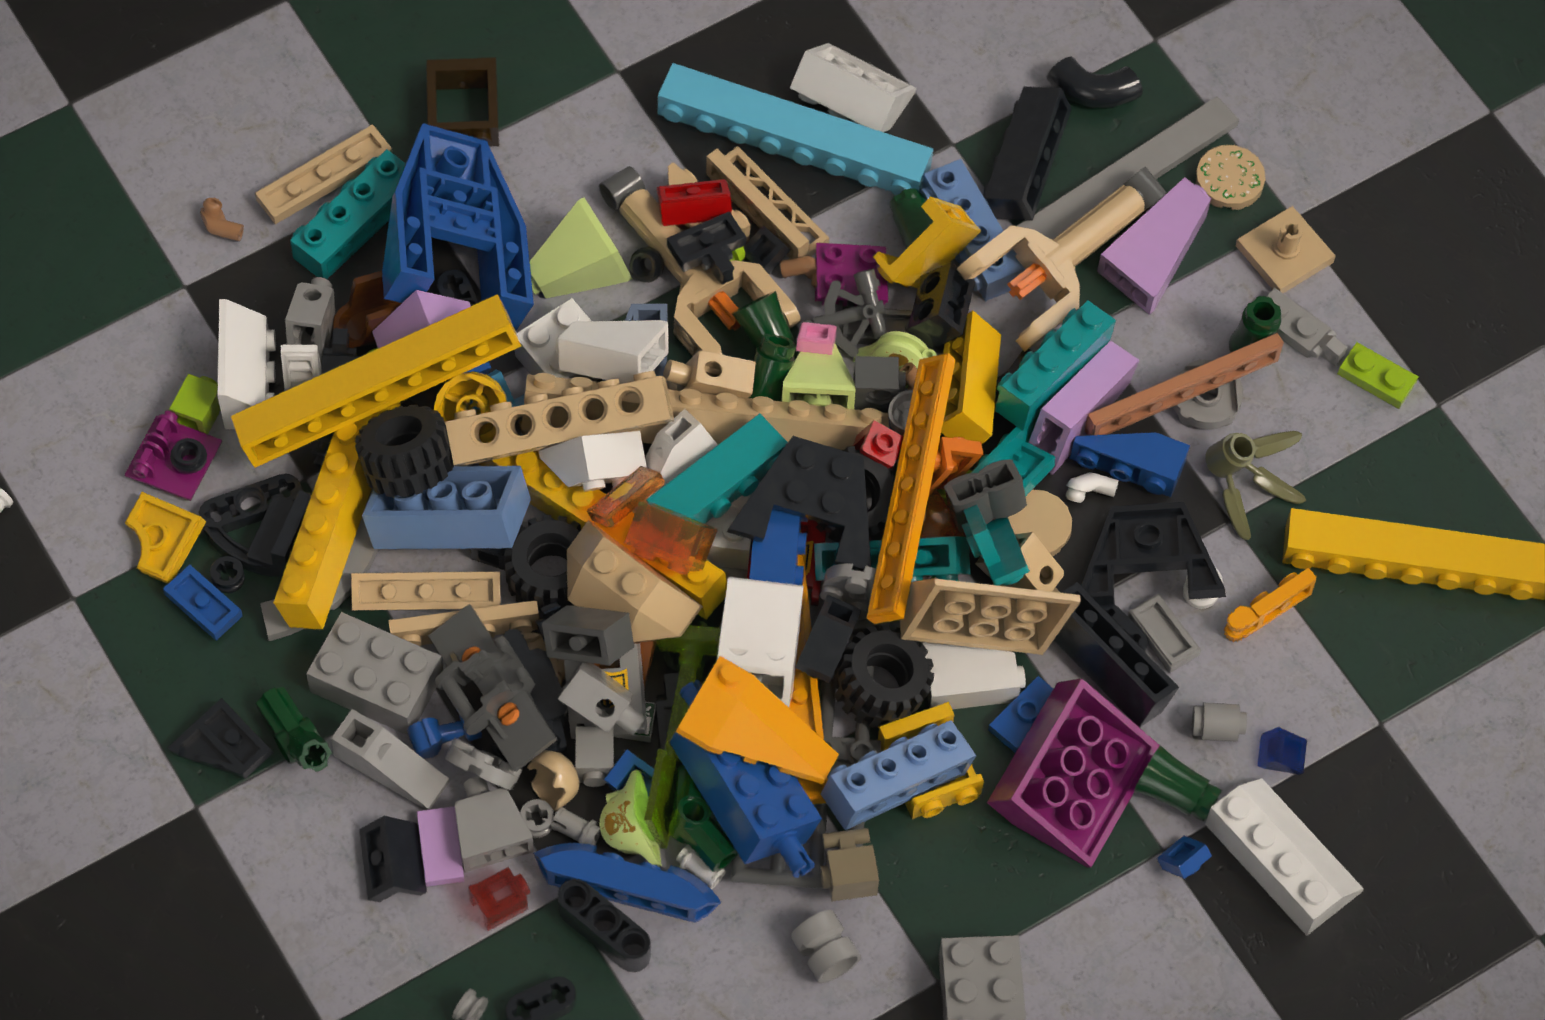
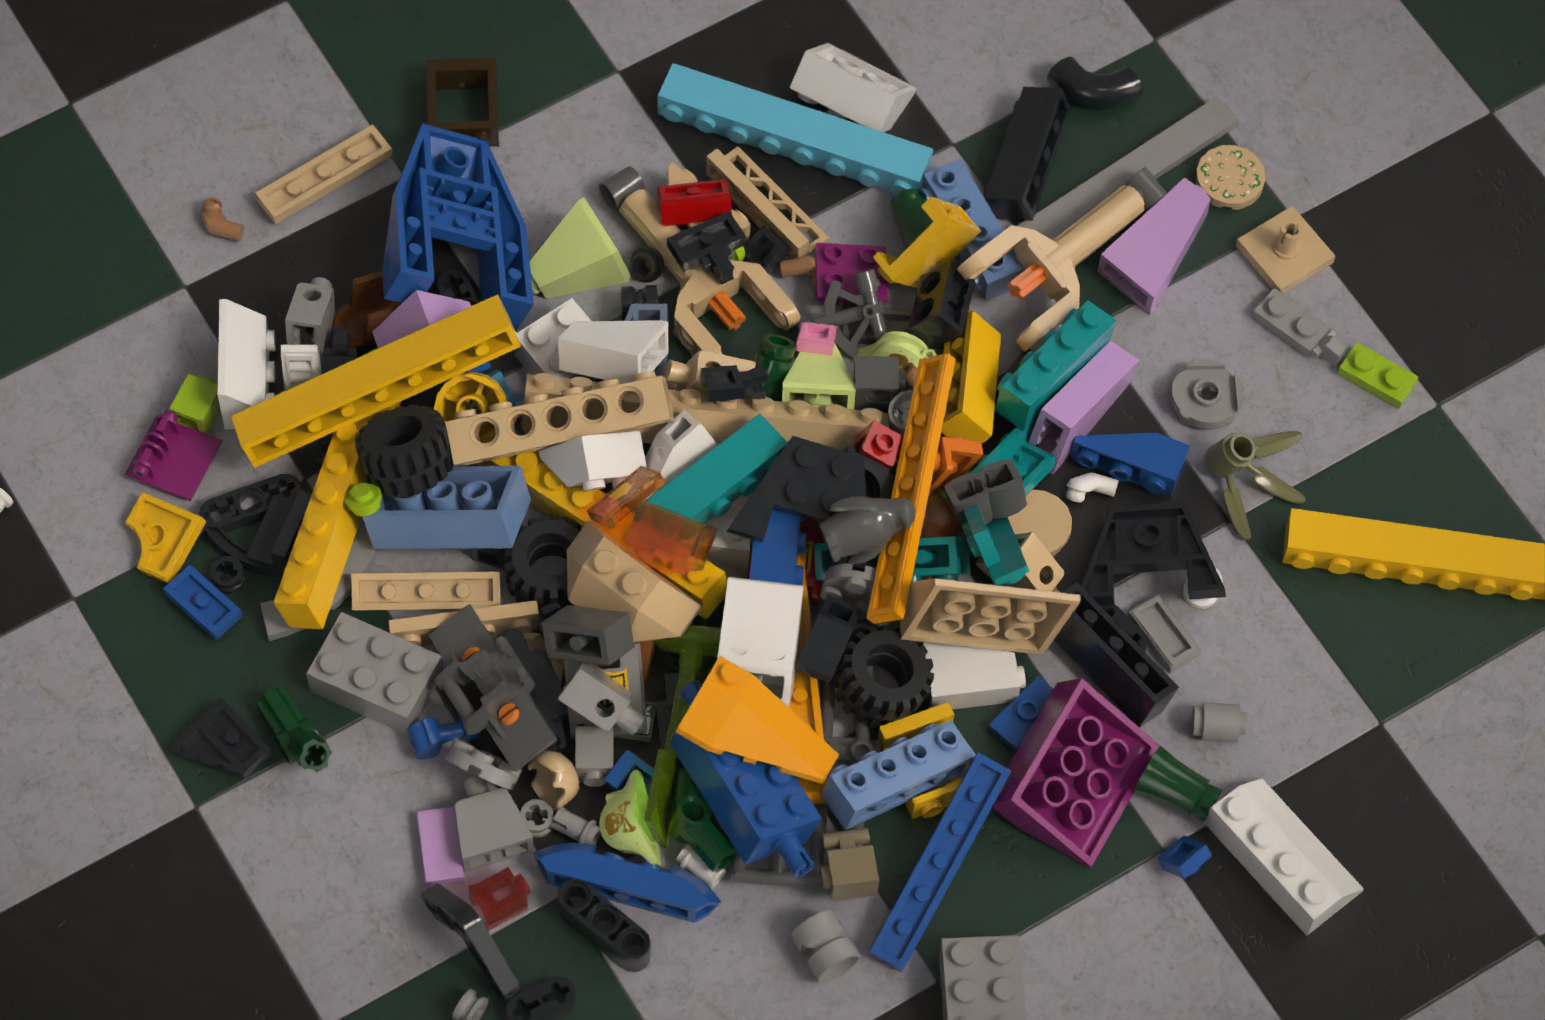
(188, 447): black plate -> none
(349, 218): teal brick -> none
(363, 499): none -> lime plate
(387, 760): light grey slope -> none
(392, 858): black panel -> none
(465, 922): none -> black beam
(629, 296): none -> black wheel
(728, 383): none -> black plate
(762, 318): dark green plant -> none
(864, 526): none -> dark grey animal
(939, 862): none -> blue plate
(1184, 386): nougat tile -> none
(1257, 322): dark green plant -> none
(1268, 606): light orange hinge -> none
(1282, 751): clear blue slope -> none

